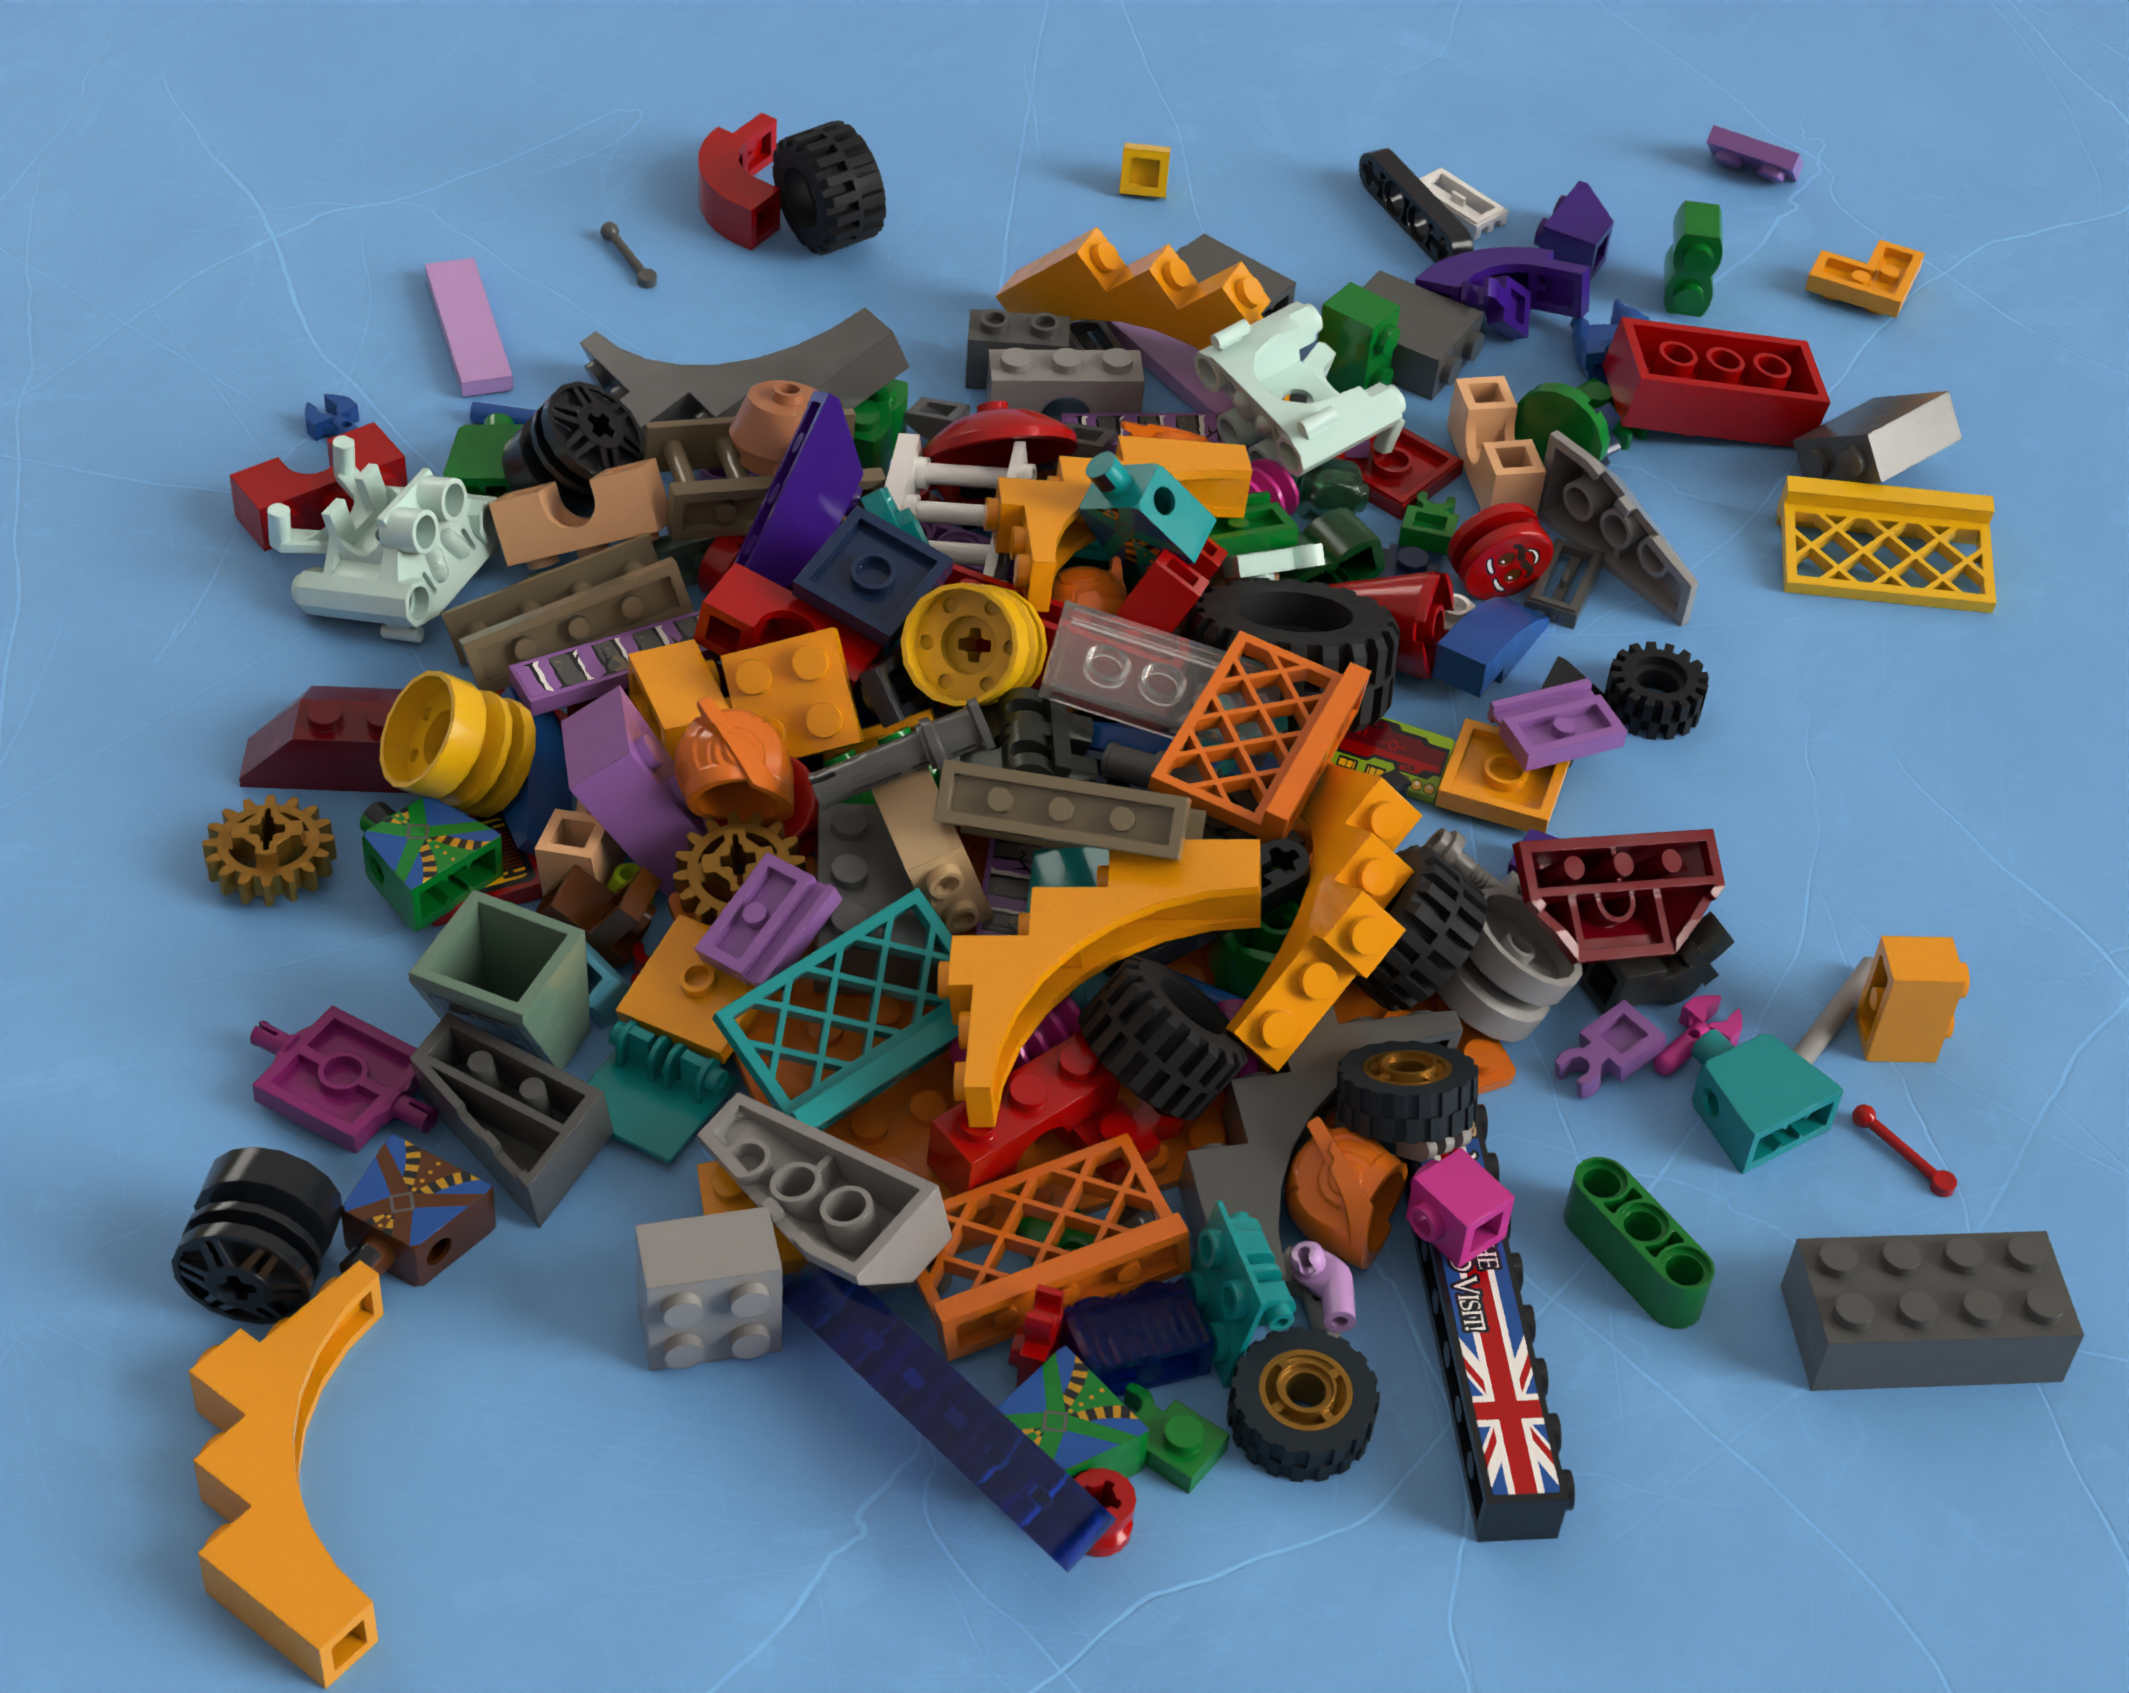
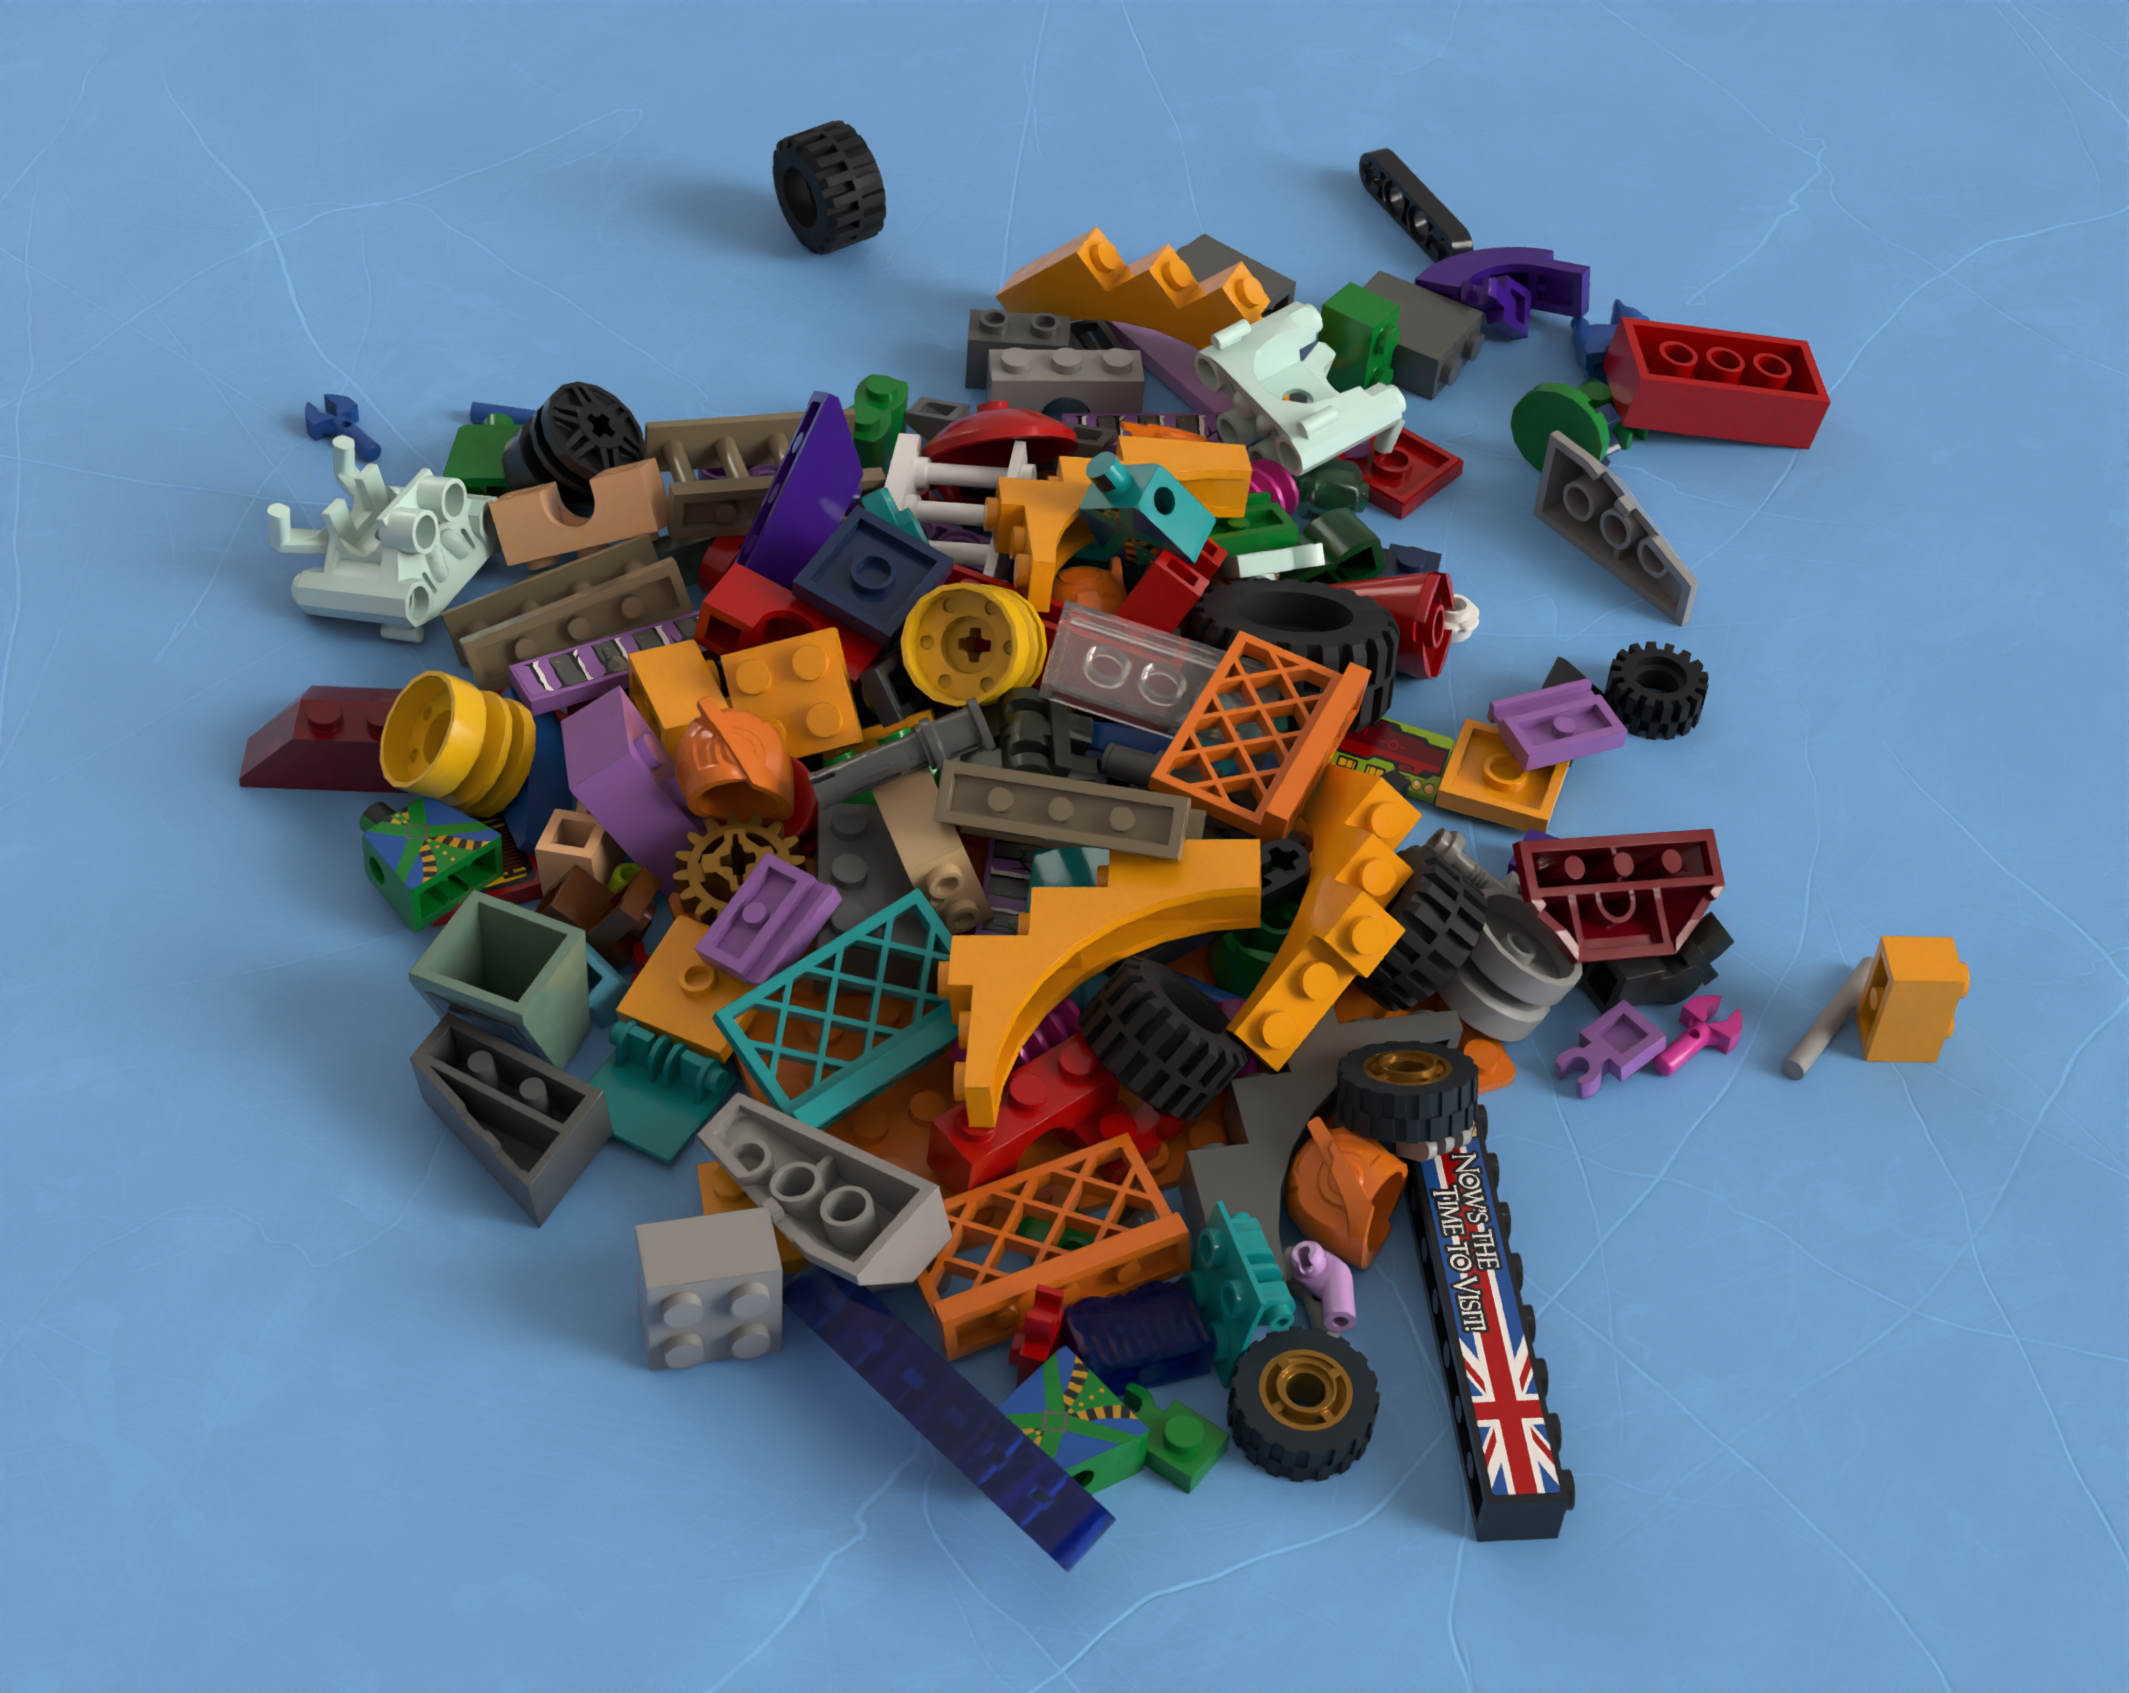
(257, 1235): black wheel -> none
(268, 1557): light orange arch -> none
(269, 850): pearl gold gear -> none
(312, 493): red arch -> none
(340, 1079): magenta plate -> none
(414, 1214): reddish brown torso -> none
(469, 327): lavender tile -> none
(645, 277): dark grey hinge -> none
(728, 192): red arch -> none
(768, 423): nougat cone -> none
(844, 361): dark grey arch -> none
(1116, 1496): red wheel -> none
(1144, 170): yellow tile -> none
(1429, 524): green plate -> none
(1458, 1207): dark pink brick -> none
(1467, 204): white tile -> none
(1484, 438): light nougat arch -> none
(1487, 644): blue slope -> none
(1500, 551): red head -> none
(1556, 606): dark grey tile -> none
(1577, 229): dark purple slope -> none
(1638, 1242): green beam -> none
(1693, 258): green brick -> none
(1760, 1097): teal torso -> none
(1770, 160): medium lavender plate -> none
(1876, 285): light orange plate -> none
(1879, 438): dark grey brick -> none
(1887, 514): yellow fence -> none
(1930, 1310): dark grey brick -> none
(1941, 1182): red hinge -> none

